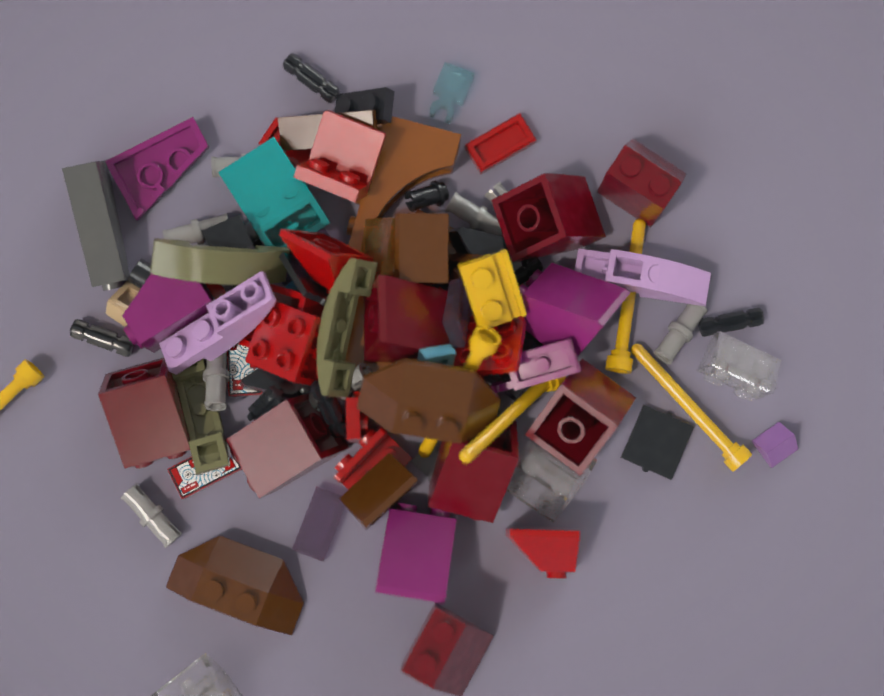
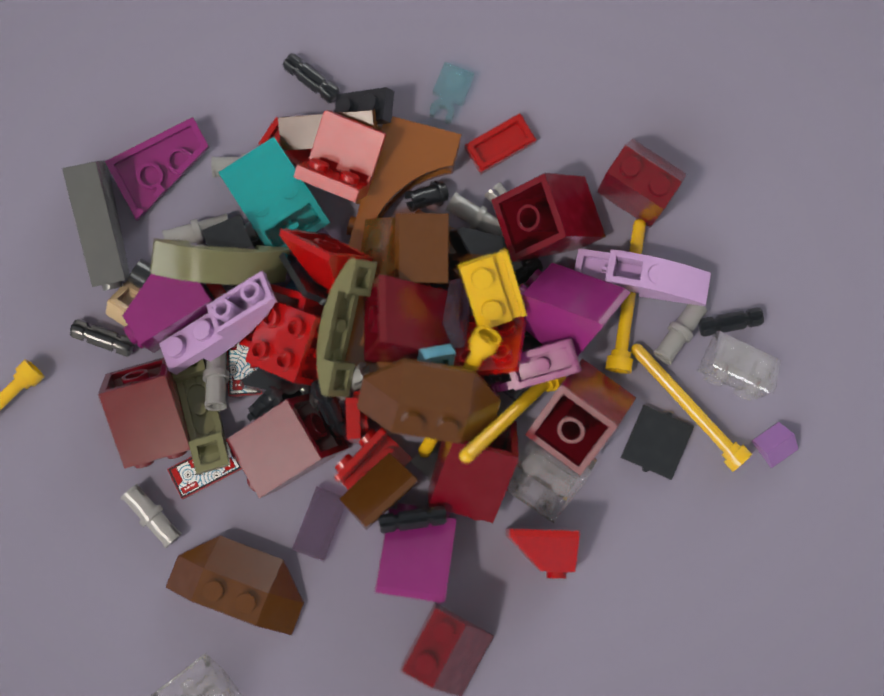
(412, 519): none -> black axle

